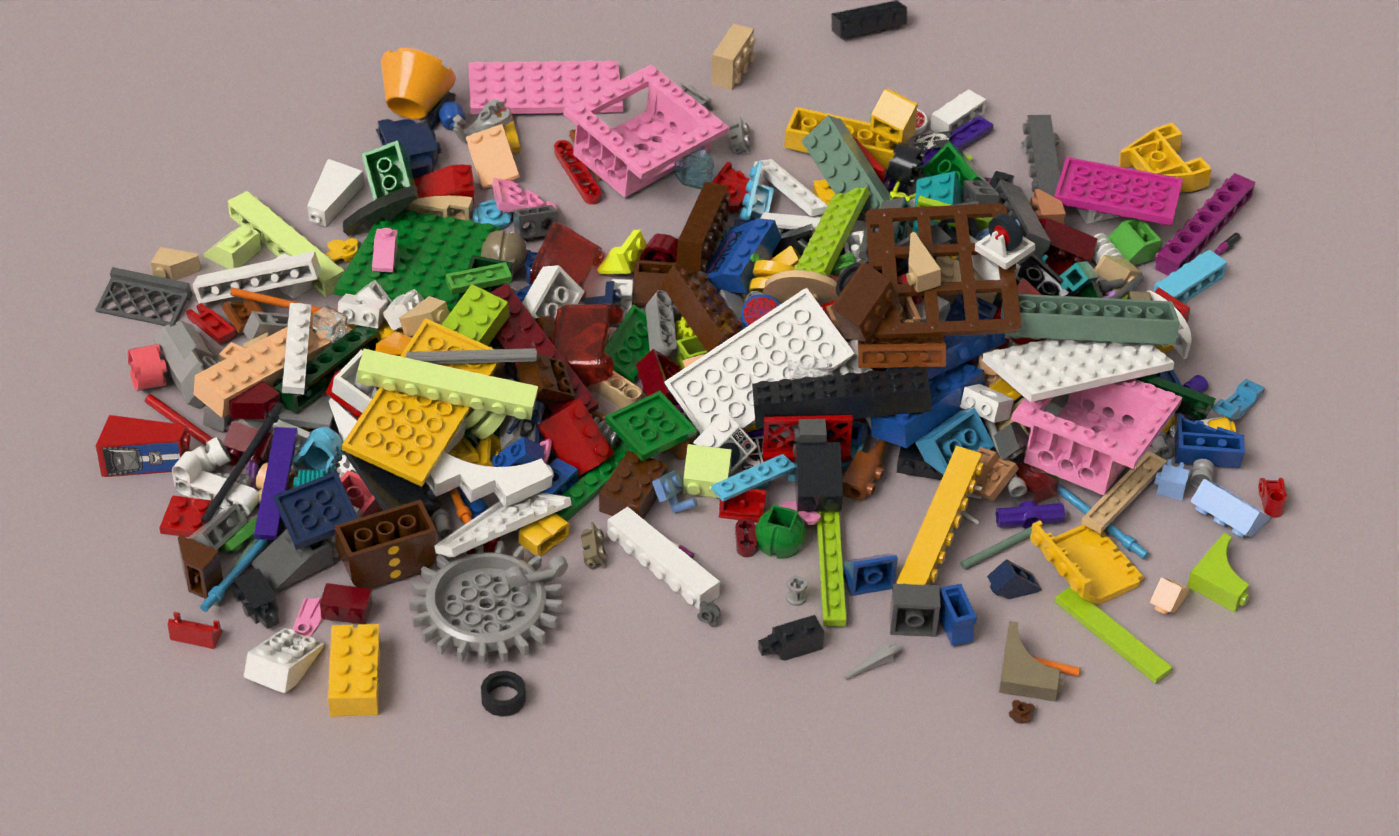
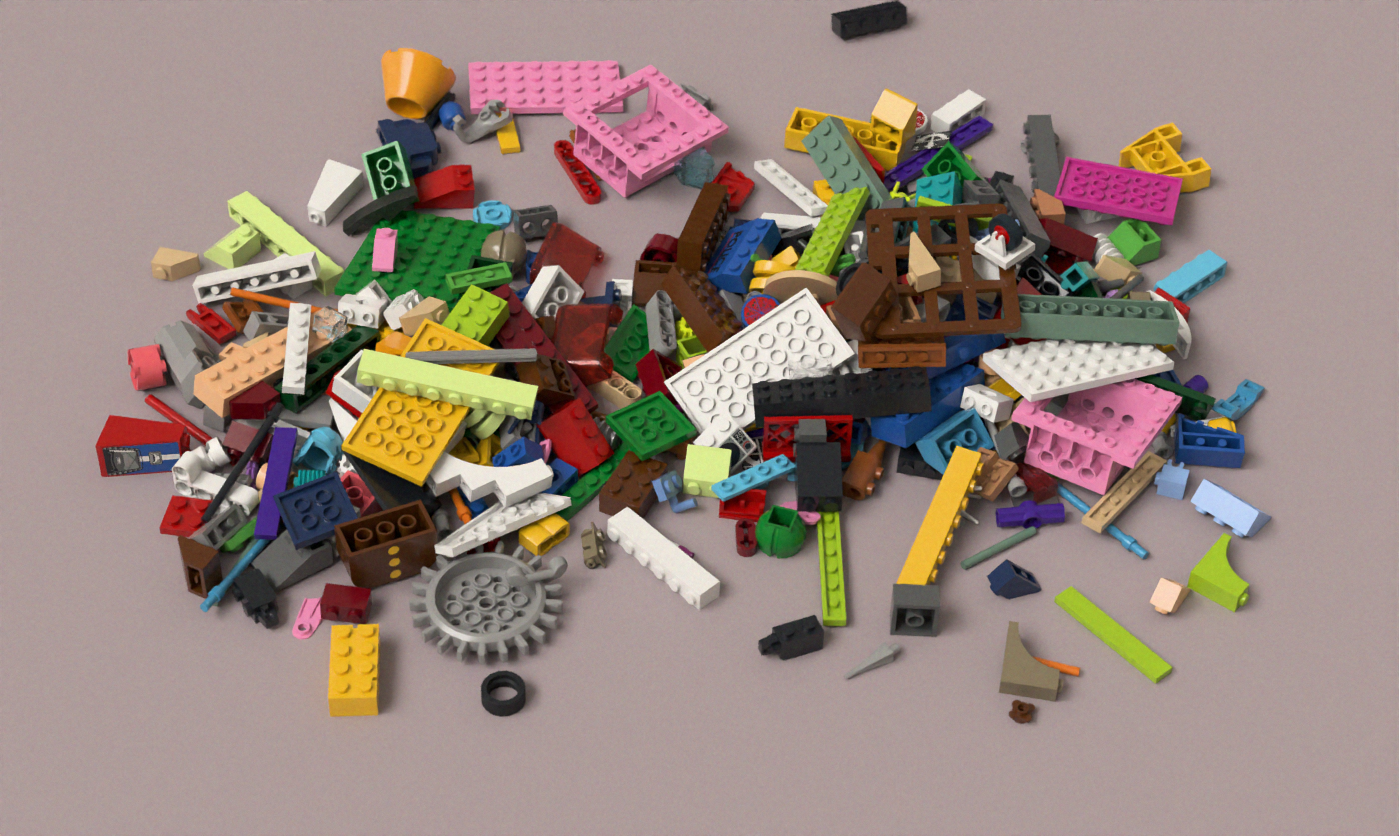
(149, 286): dark grey fence -> none
(193, 632): red hinge -> none
(282, 660): white slope -> none
(342, 249): yellow plate -> none
(444, 206): tan slope -> none
(492, 156): light nougat slope -> none
(511, 197): bright pink plate -> none
(622, 259): neon yellow bracket -> none
(709, 613): dark grey plate -> none
(733, 56): tan brick -> none
(739, 136): light grey hinge -> none
(758, 197): medium azure bracket -> none
(795, 591): light grey bush -> none
(870, 574): blue slope -> none
(905, 164): black brick -> none
(956, 615): blue hips -> none
(1088, 562): yellow hinge -> none
(1201, 470): light grey wheel -> none
(1205, 224): magenta brick -> none
(1227, 245): piece -> none
(1272, 496): red piece -> none

